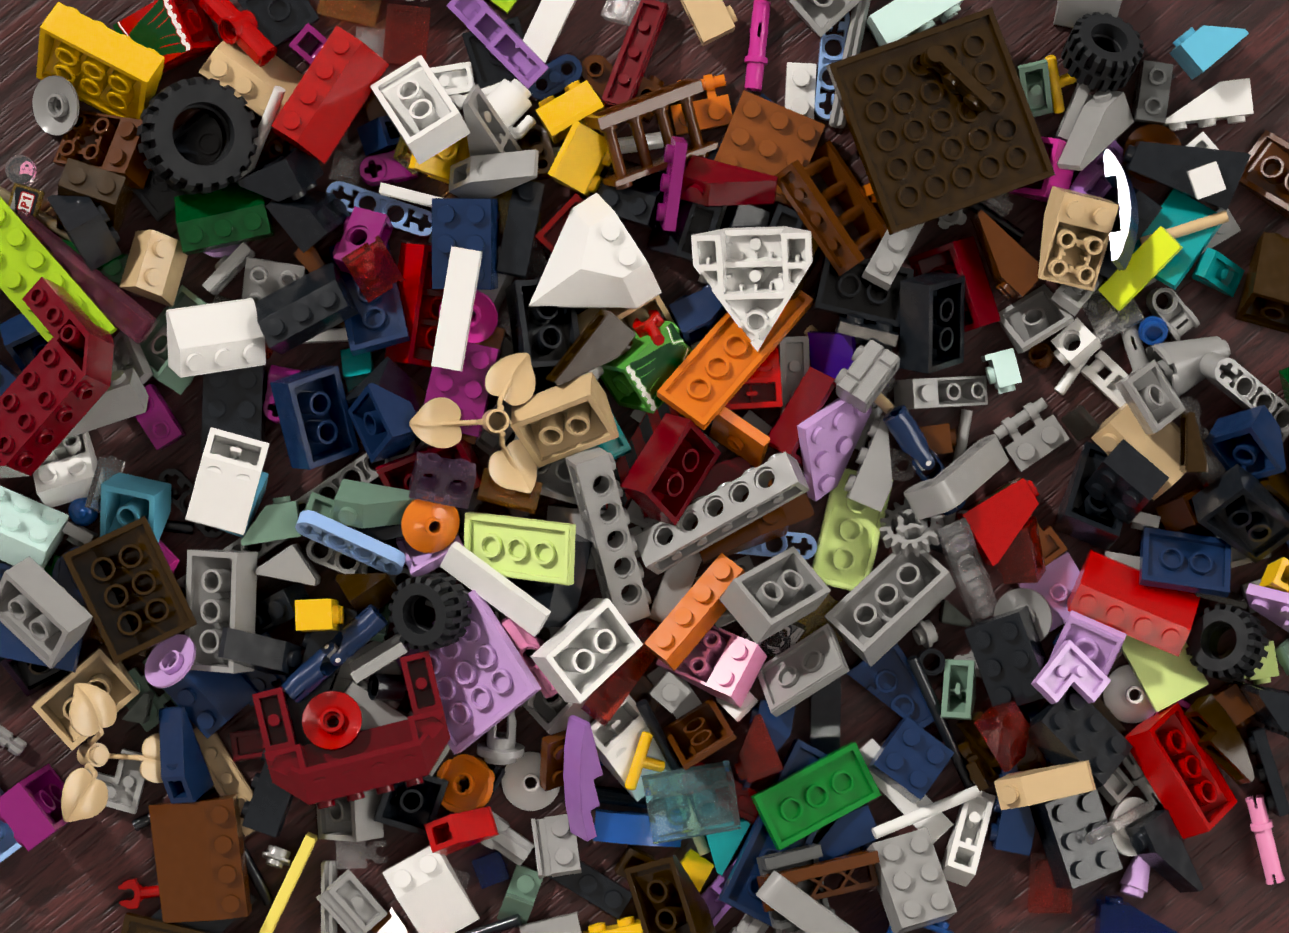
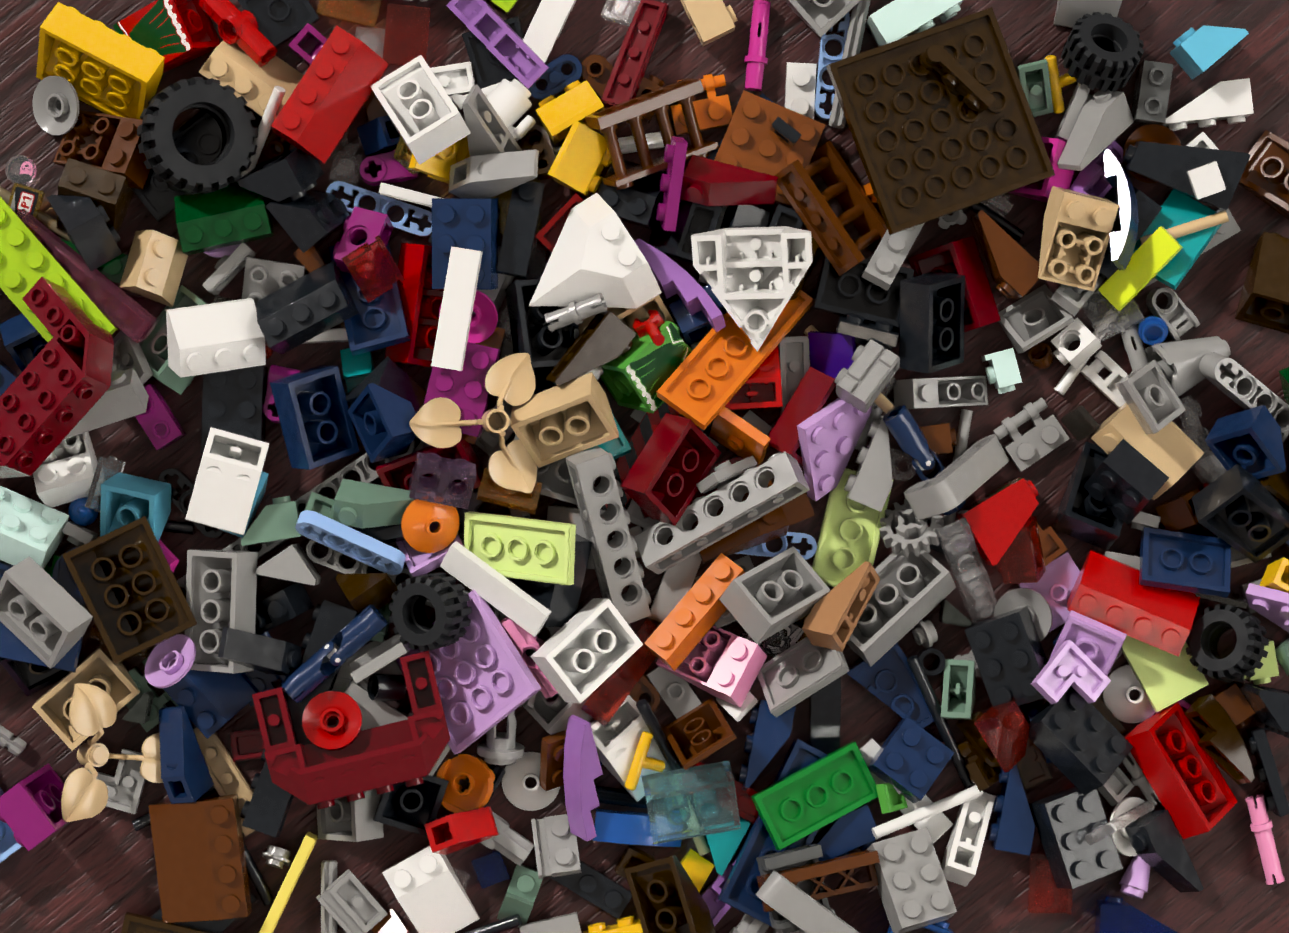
(139, 891): red bar -> none
(318, 615): yellow brick -> none
(355, 854): clear plate -> none
(575, 312): none -> light grey pin
(669, 691): light grey brick -> none
(676, 280): none -> medium lavender slope
(725, 473): none -> light grey plate
(757, 754): clear red slope -> none
(785, 131): none -> black tile
(839, 611): none -> medium nougat slope
(889, 798): none -> bright green tile
(1044, 784): tan slope -> none
(1191, 446): dark brown slope -> none
(1218, 272): teal slope -> none

